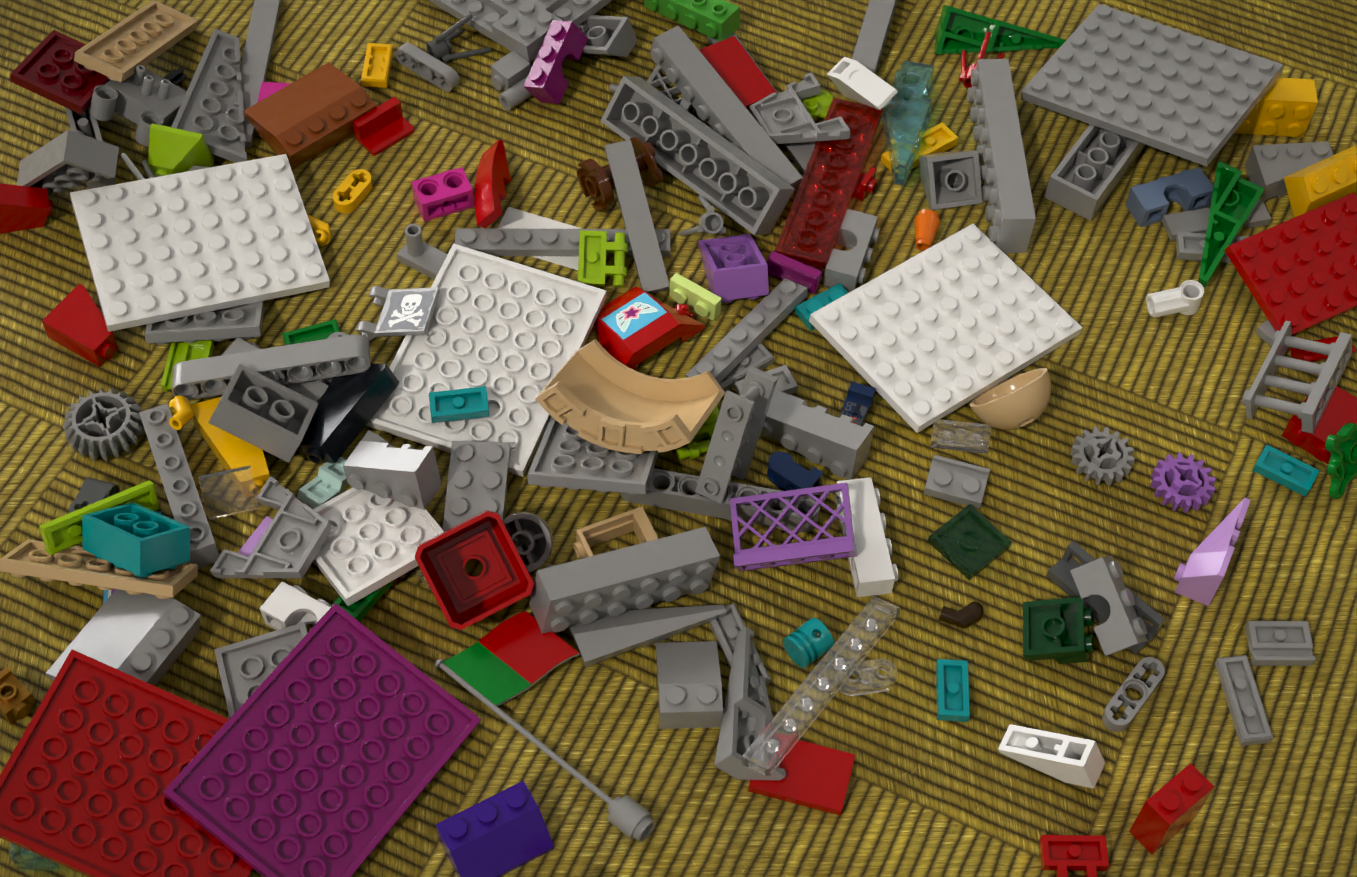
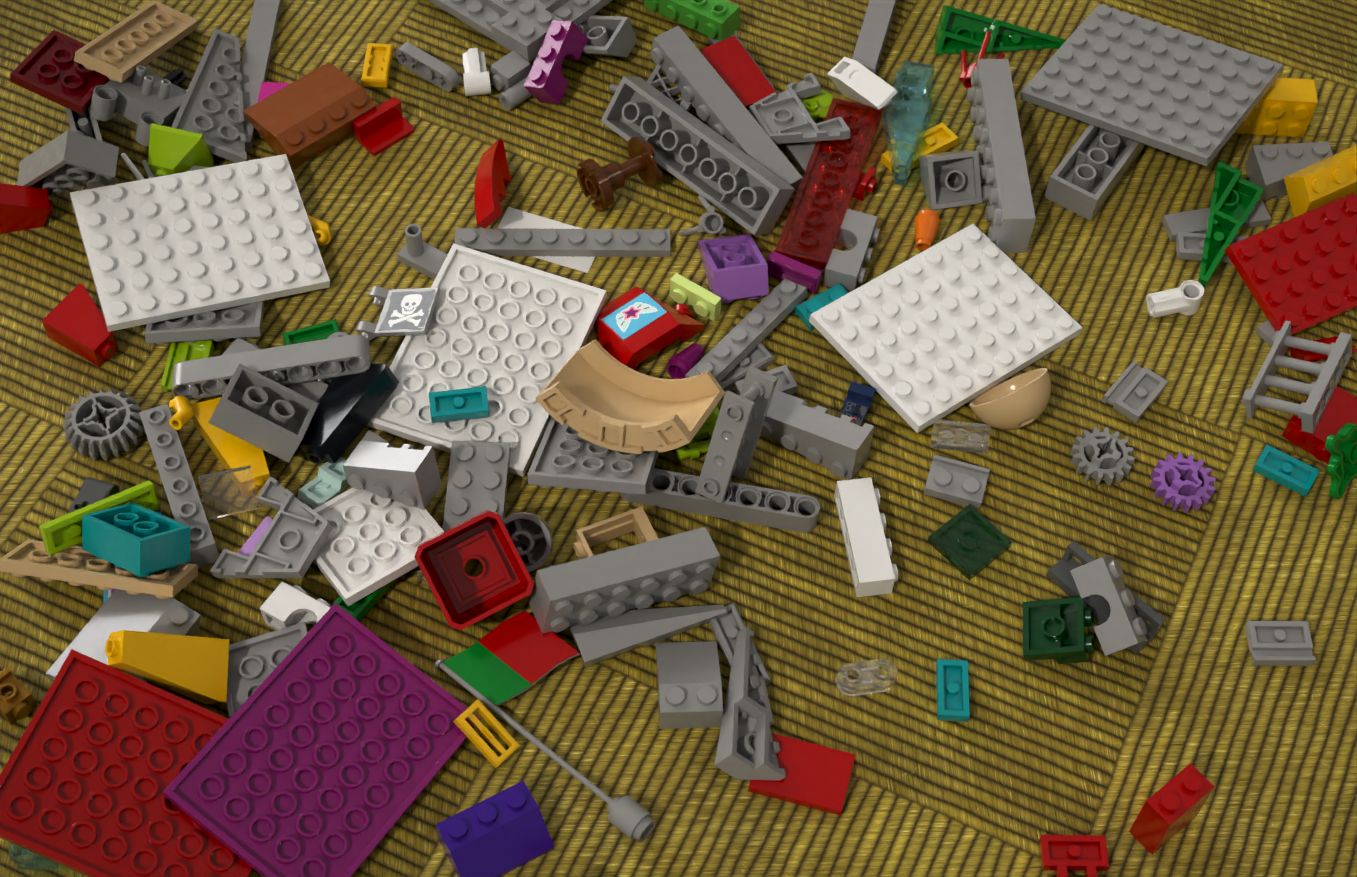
(175, 662): none -> yellow slope
(349, 189): yellow beam -> none
(441, 45): dark grey plant -> none
(443, 194): dark pink brick -> none
(475, 76): none -> white piece
(480, 744): none -> yellow tile
(592, 258): lime plate -> none
(637, 217): light grey tile -> none
(684, 361): none -> magenta cone
(788, 552): medium lavender fence -> none
(789, 475): dark blue leg -> none
(805, 644): teal piece -> none
(820, 686): clear tile -> none
(964, 617): dark brown arm -> none
(1055, 754): white slope -> none
(1132, 706): light grey beam -> none
(1135, 391): none -> light grey plate
(1150, 200): sand blue arch -> none
(1210, 560): lavender wedge -> none
(1243, 700): light grey tile -> none

